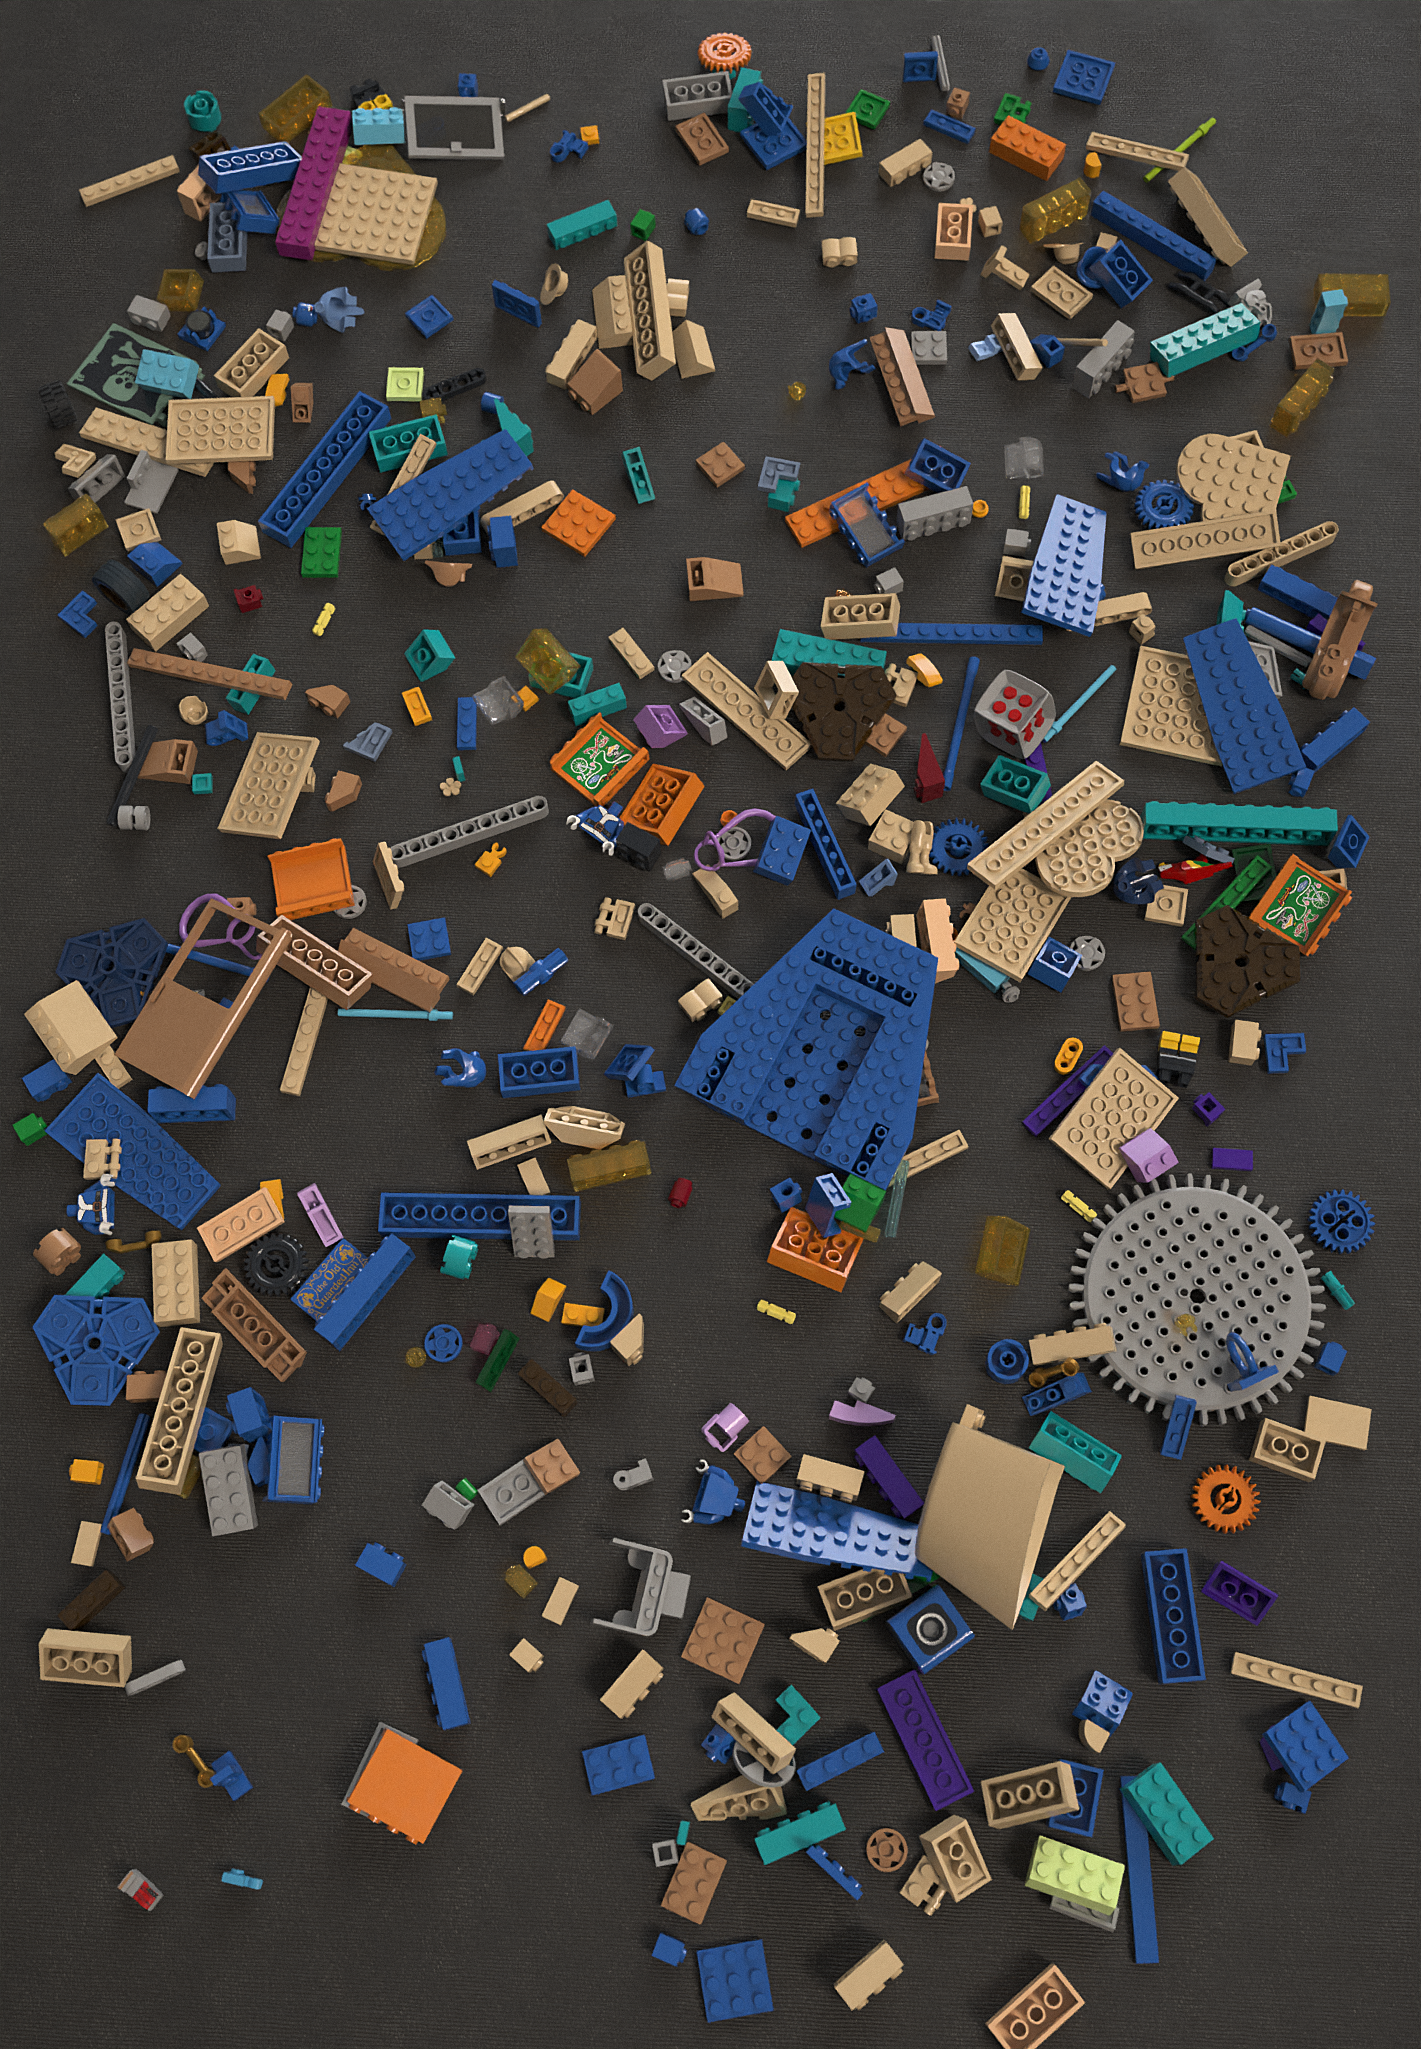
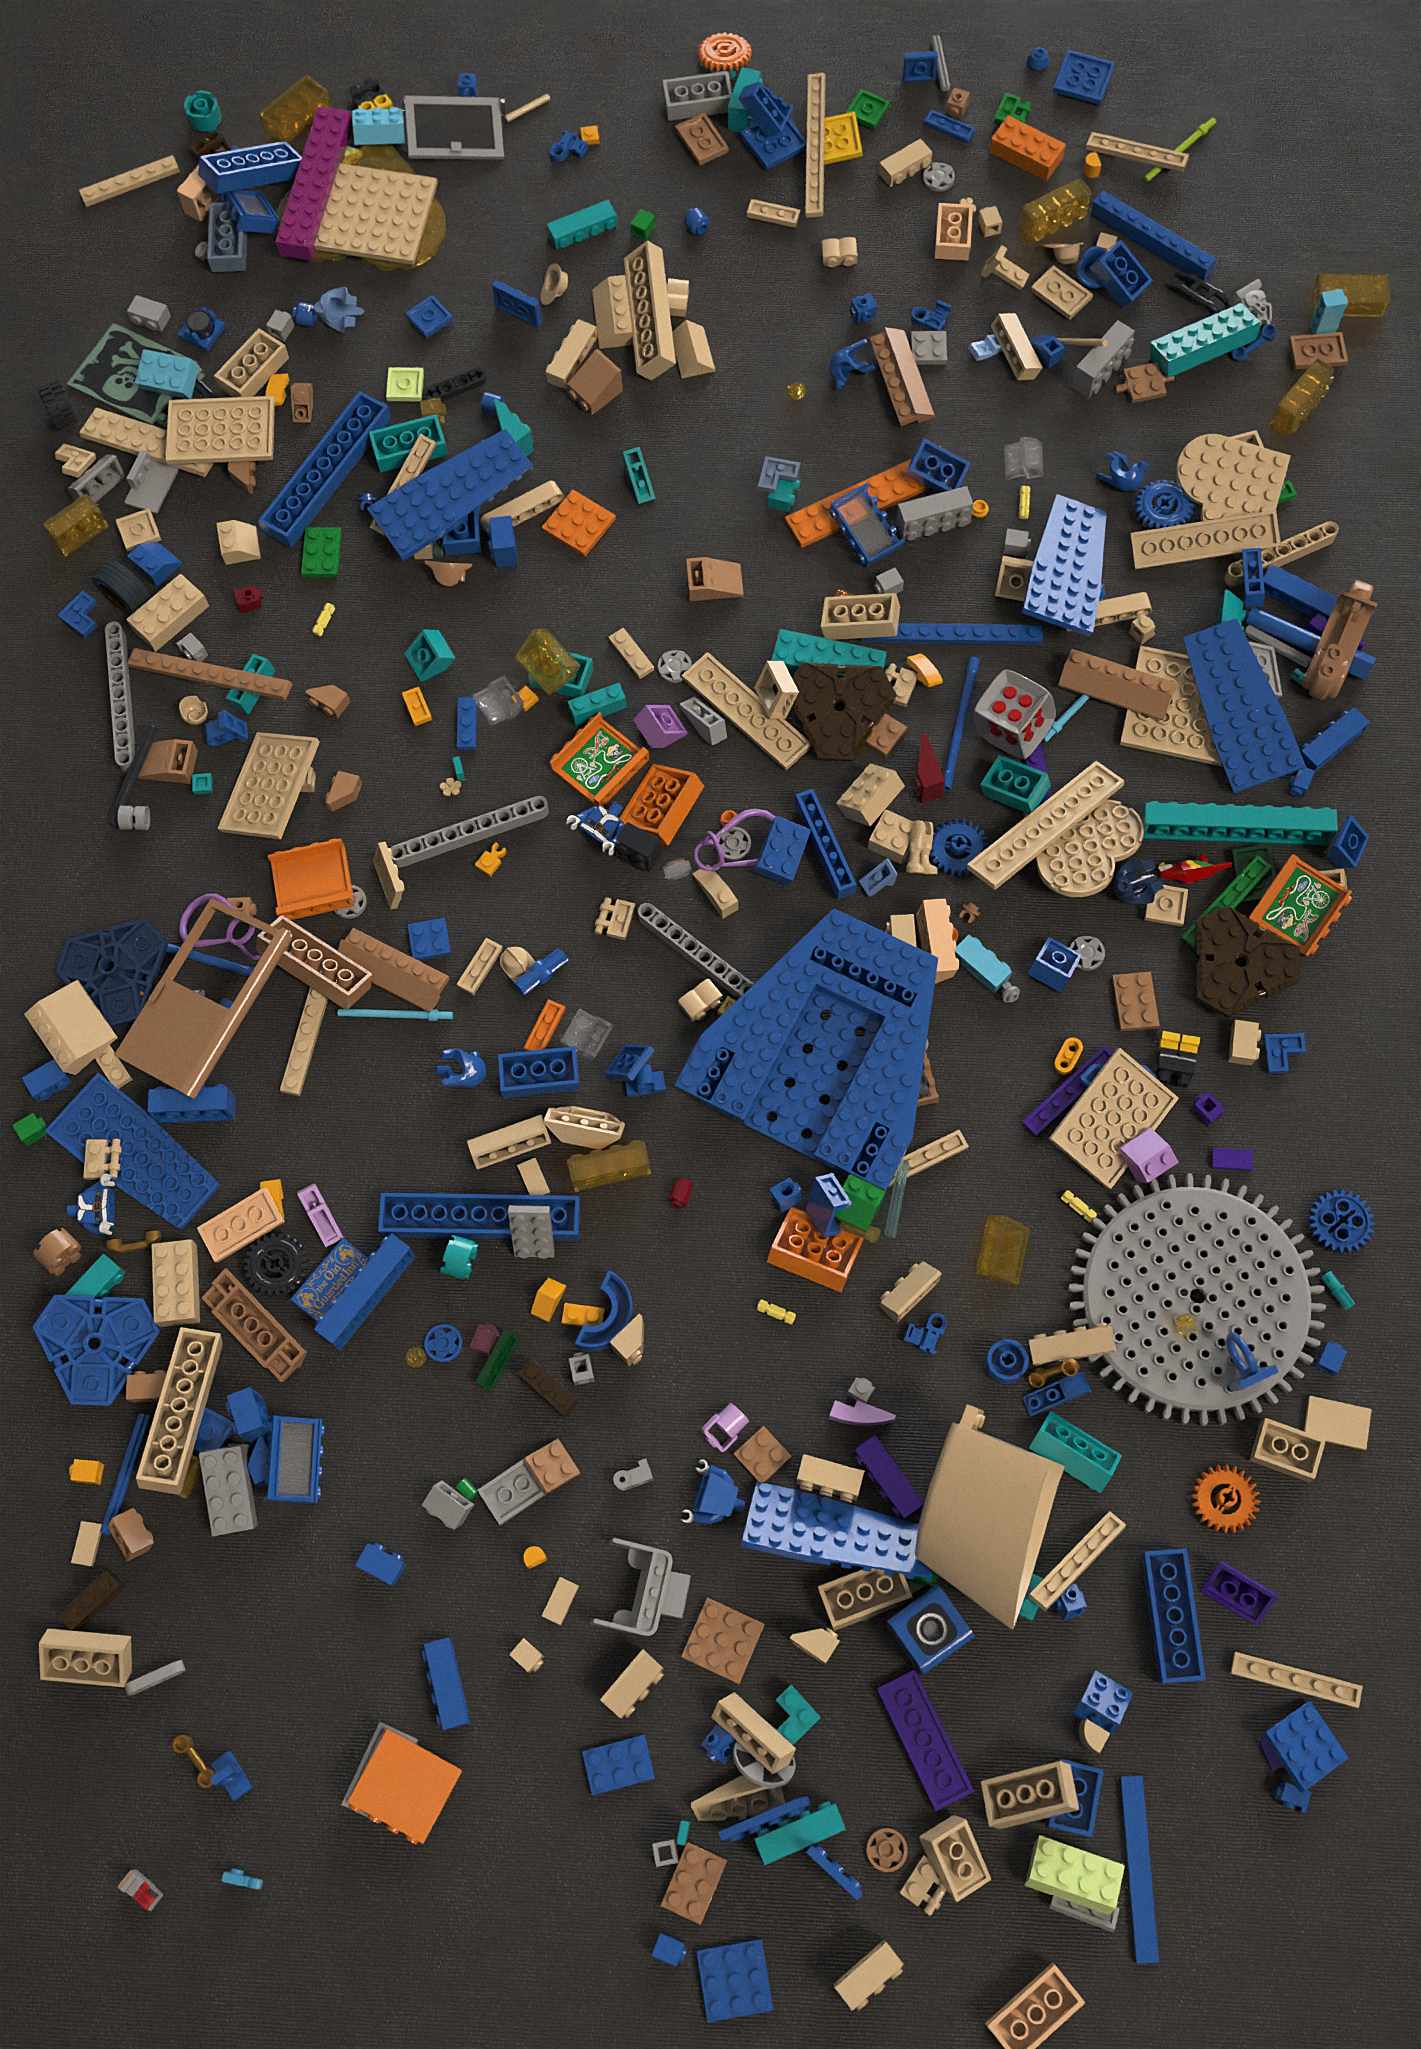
(180, 289): clear yellow brick -> none
(370, 742): sand blue wing -> none
(520, 1580): clear yellow brick -> none
(720, 464): medium nougat plate -> none
(759, 1822): none -> blue plate
(840, 1761): blue brick -> none
(1012, 923): tan plate -> none
(1117, 684): none -> medium nougat slope
(1166, 1814): teal brick -> none
(1178, 1427): blue plate -> none
(1207, 217): tan brick -> none
(1208, 849): sand blue plate -> none
(1253, 577): none -> blue slope

